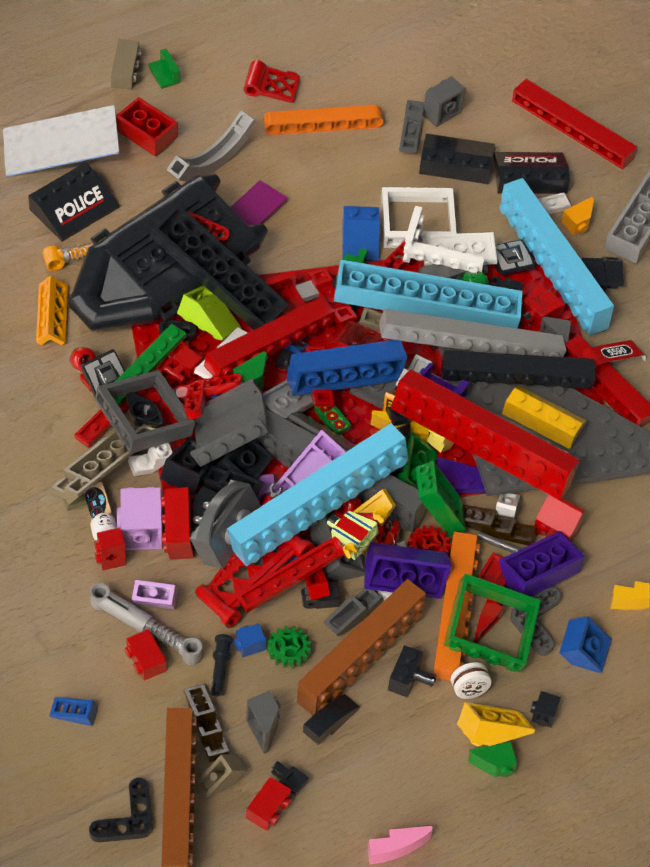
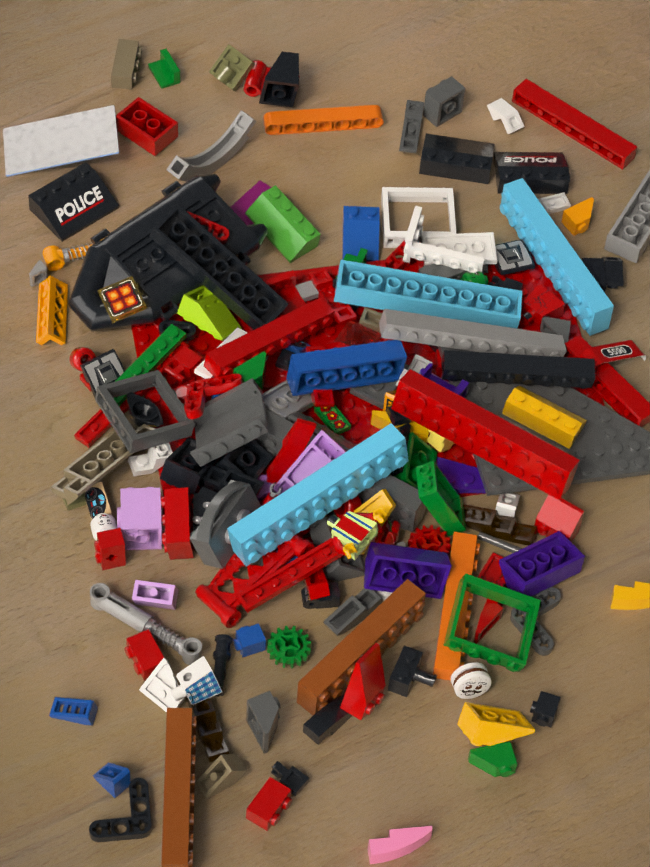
(38, 274): none -> light grey slope
(113, 778): none -> blue slope
(122, 299): none -> tile
(159, 684): none -> white wing
(196, 682): none -> white torso
(231, 67): none -> olive plate
(281, 81): none -> black slope
(285, 224): none -> bright green slope
(292, 448): none -> red slope
(365, 685): none -> red slope
(509, 115): none -> white slope
(585, 644): blue slope -> none

